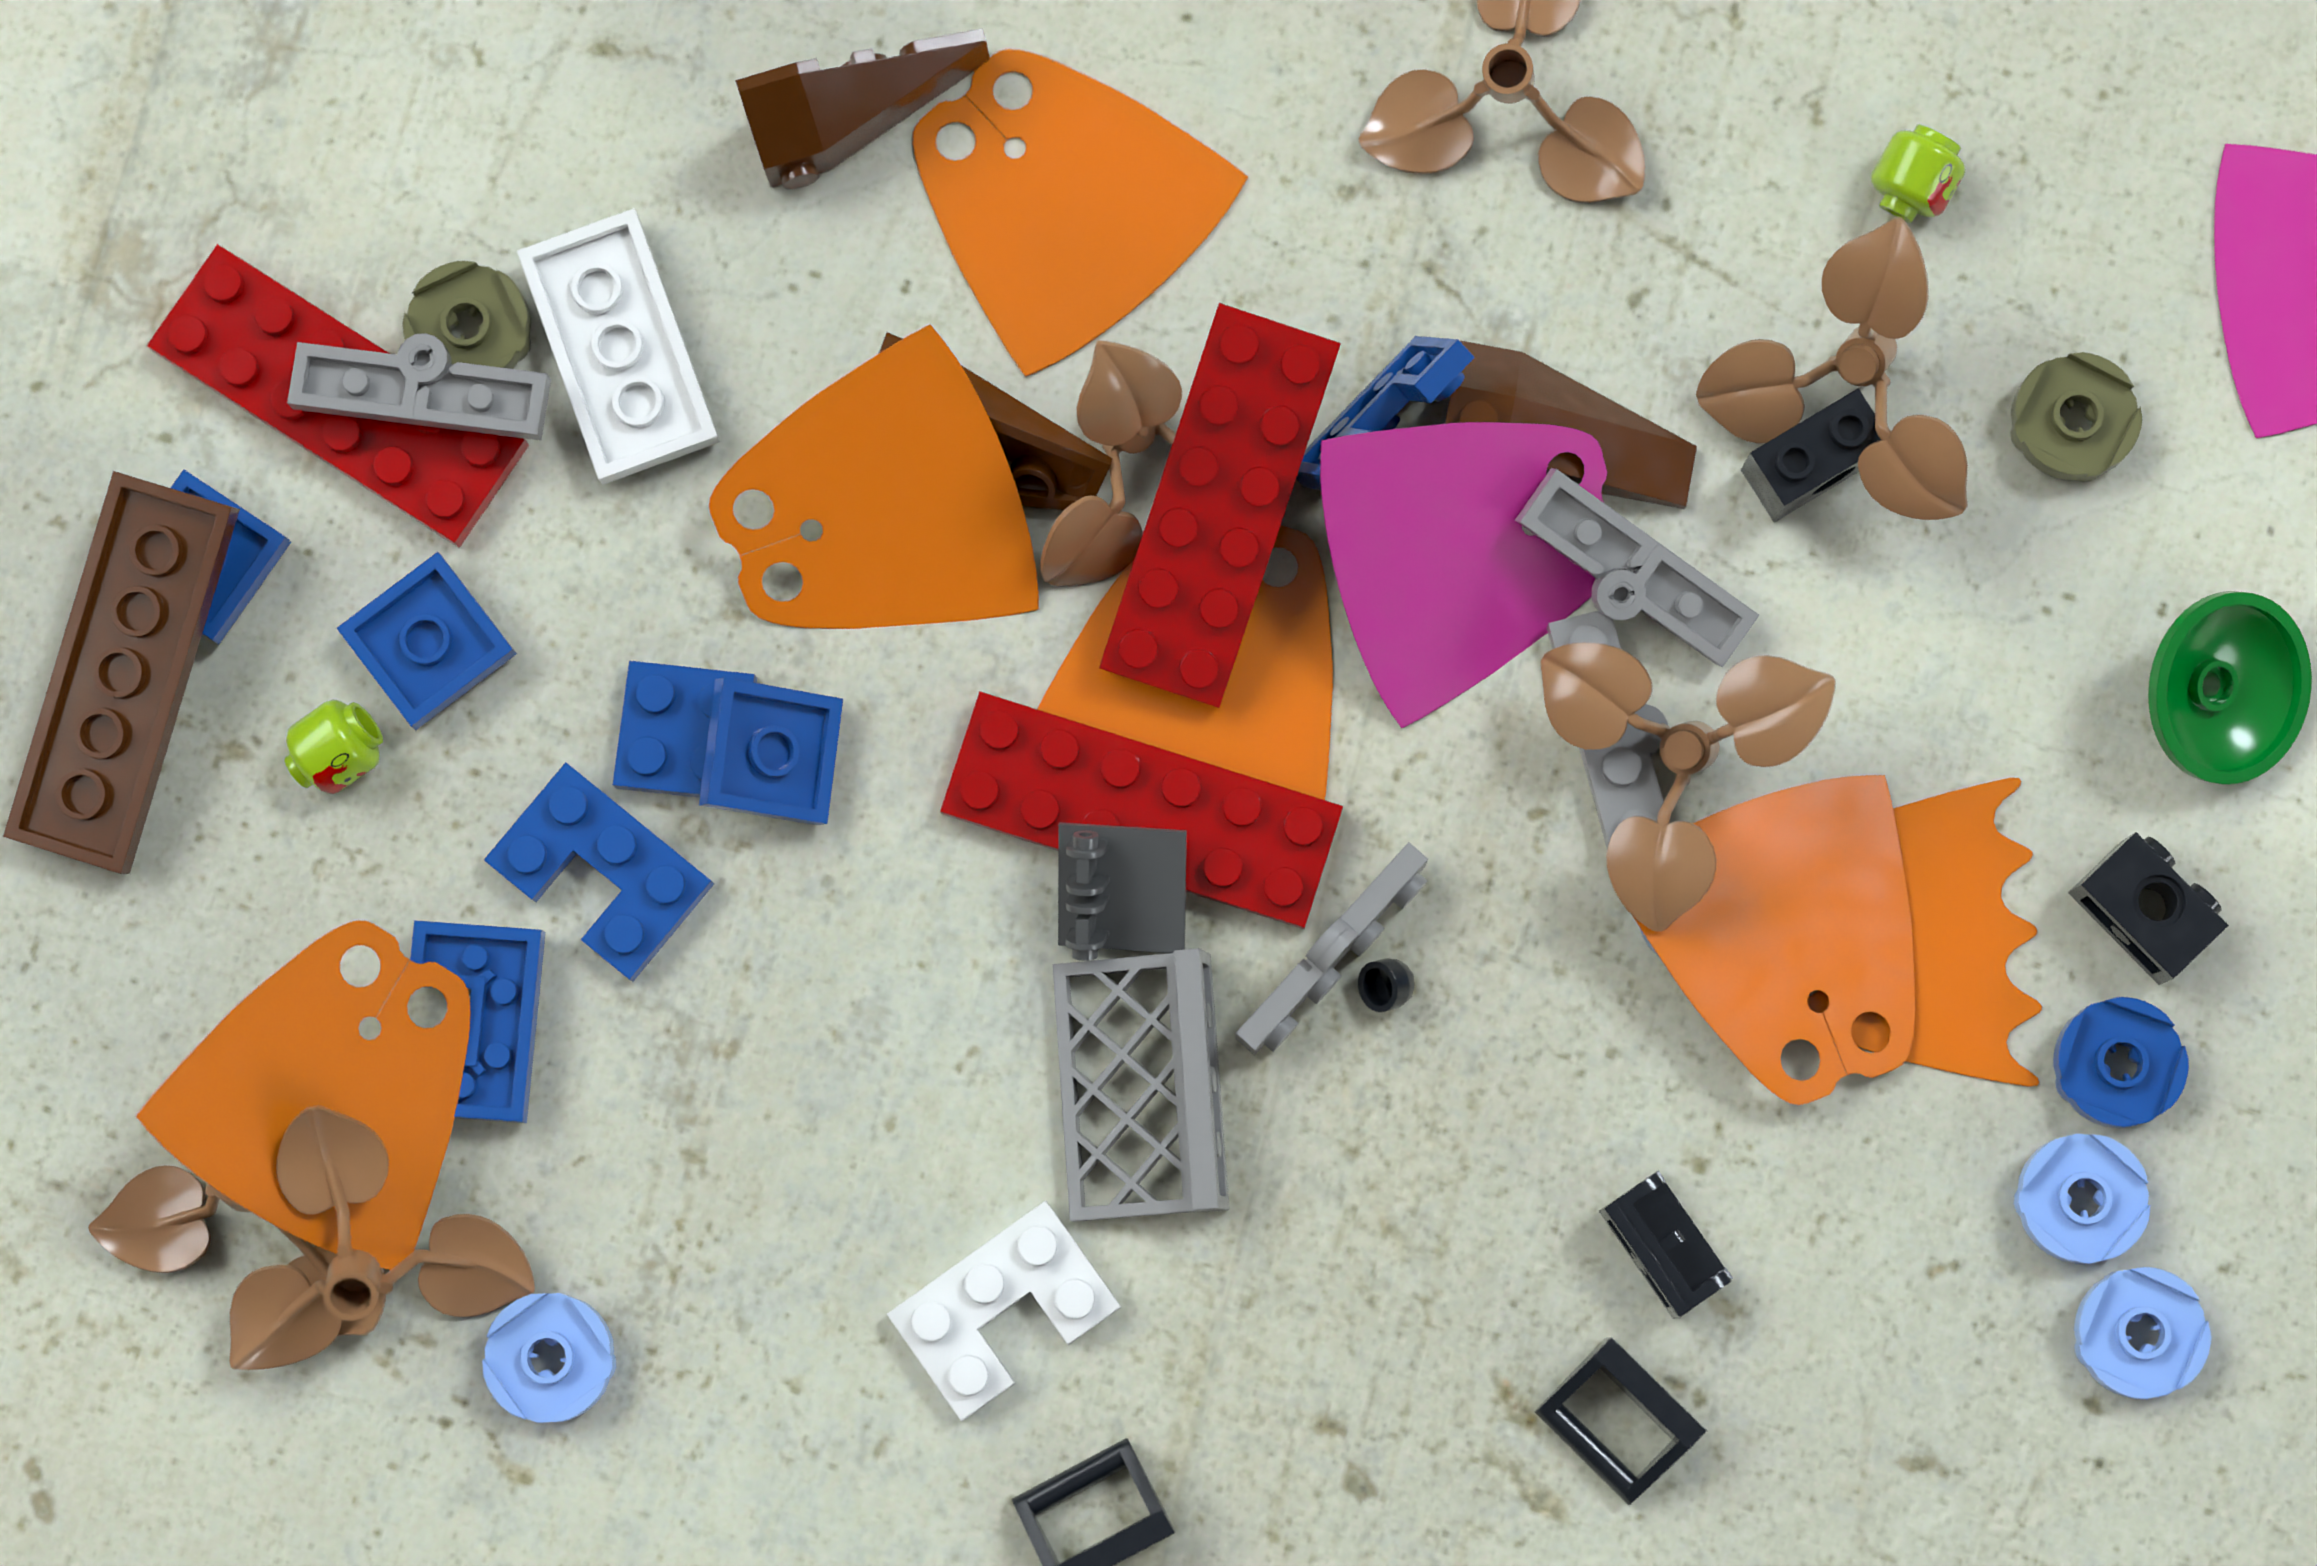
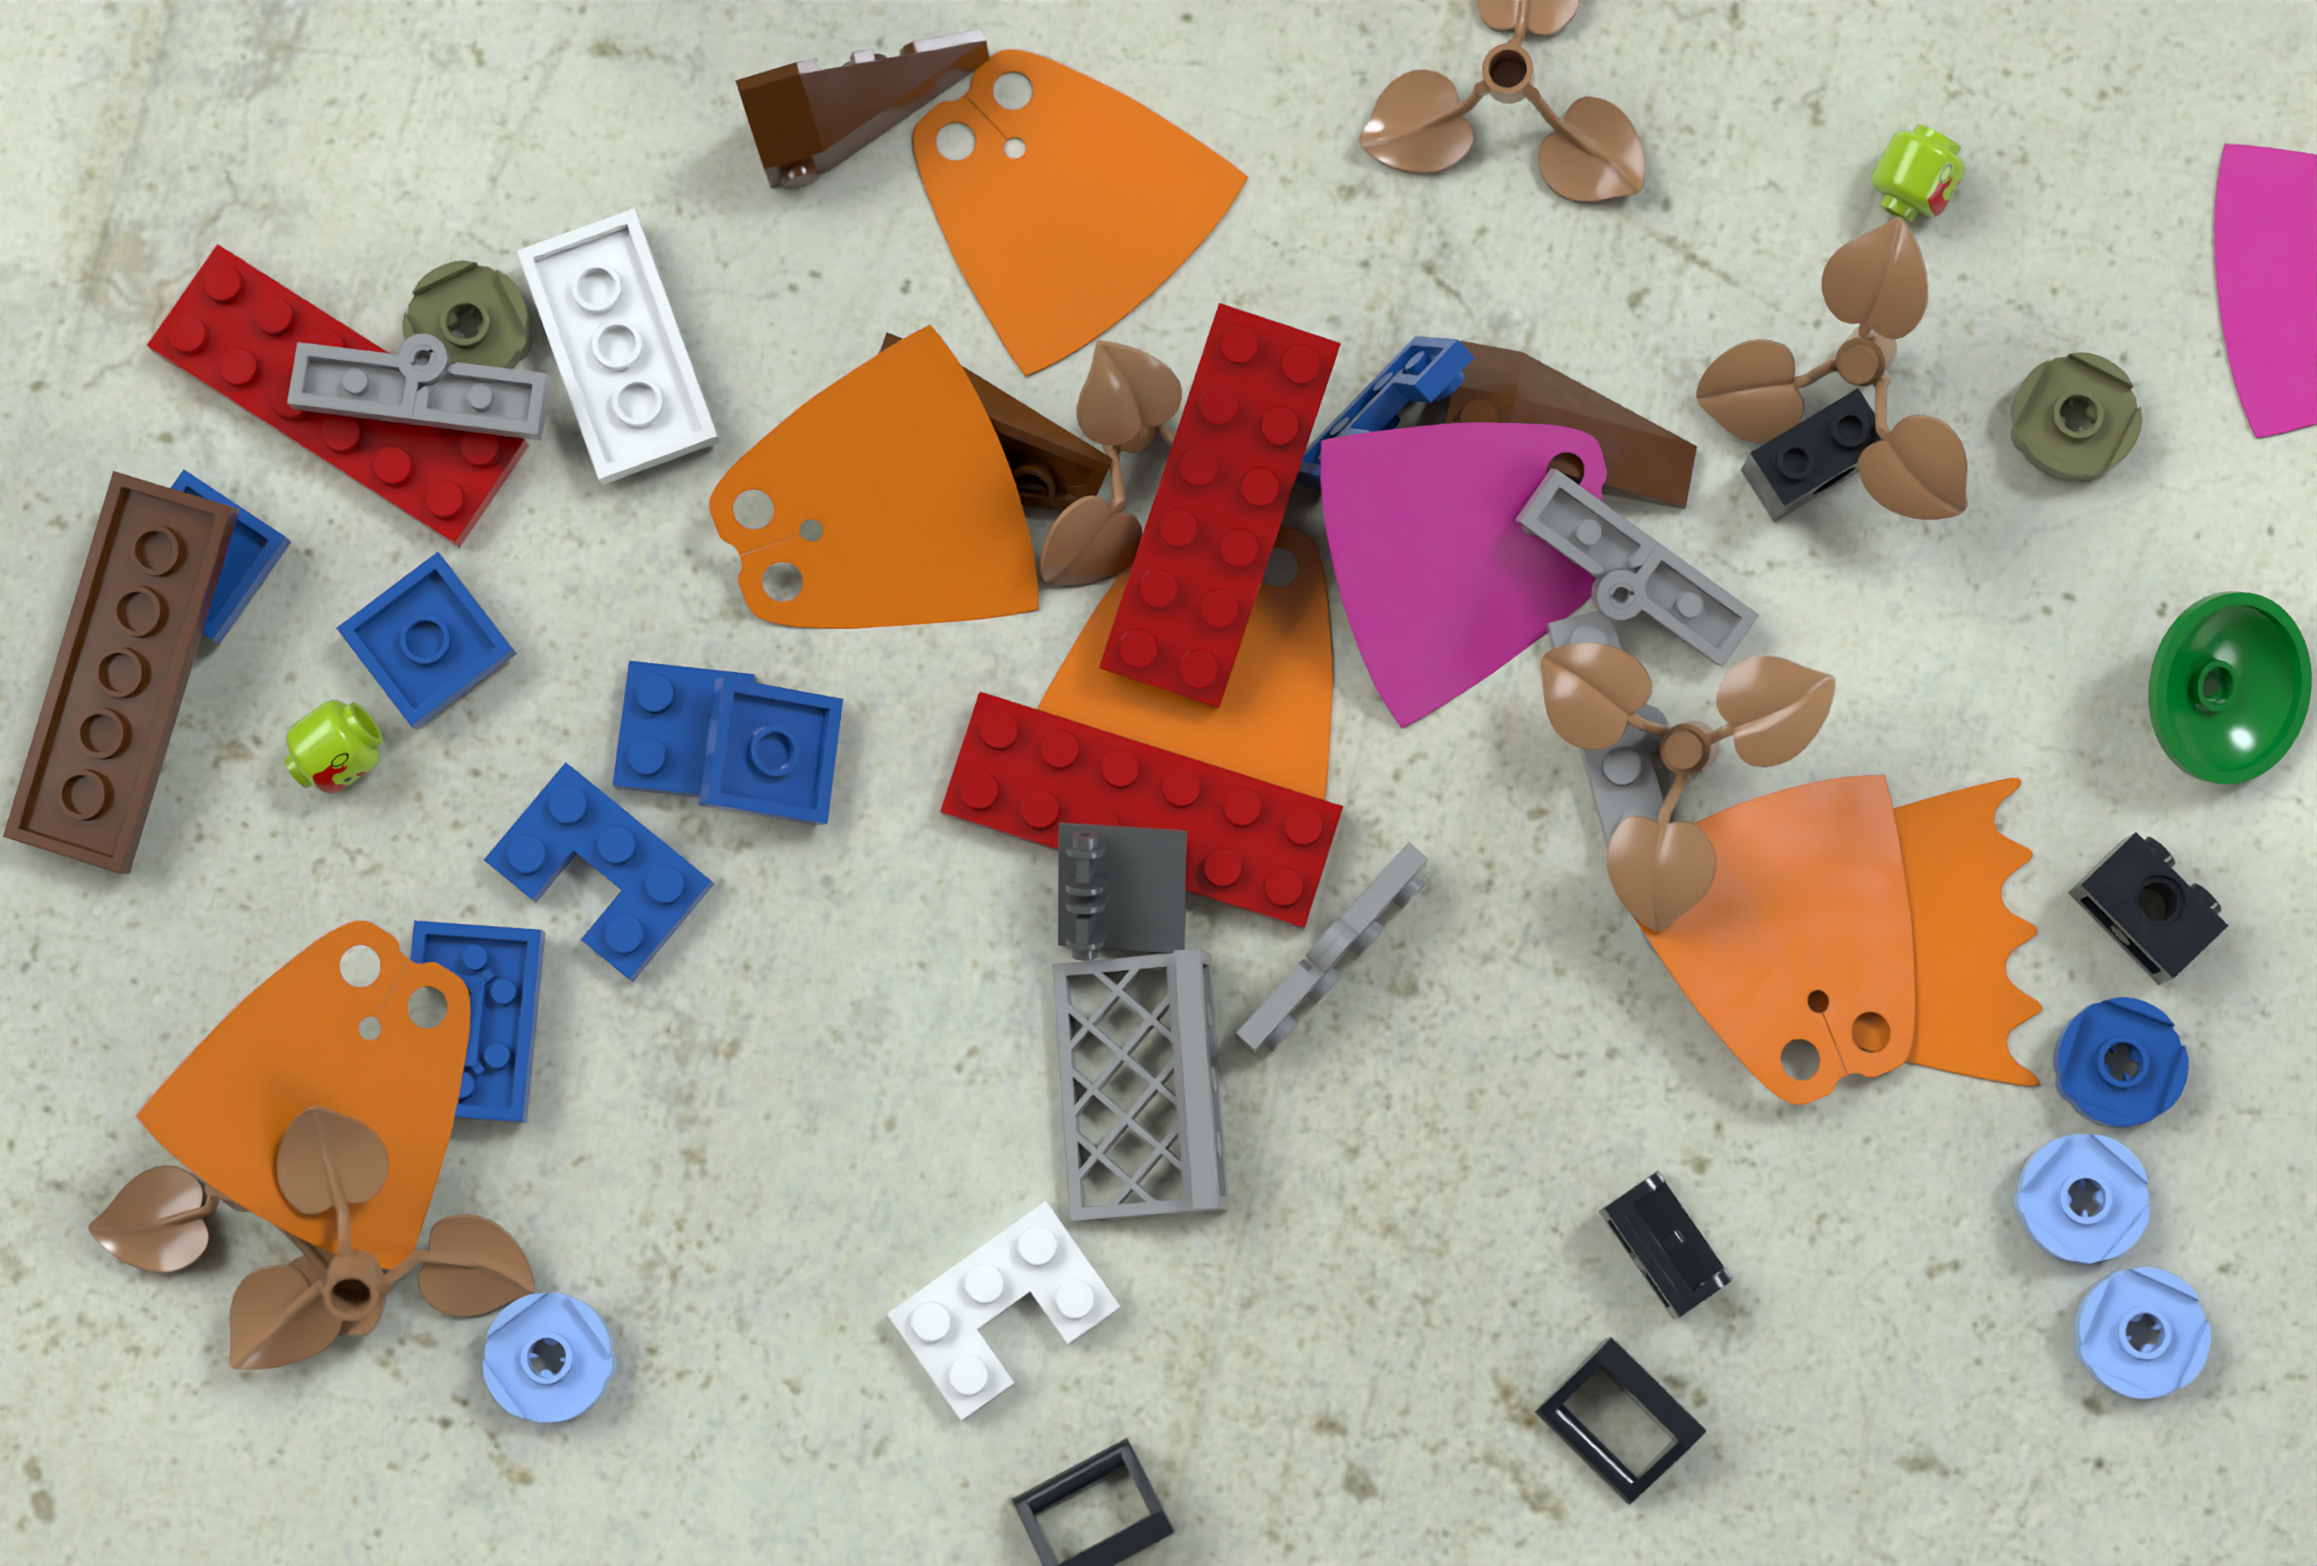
(1385, 984): black hinge -> none

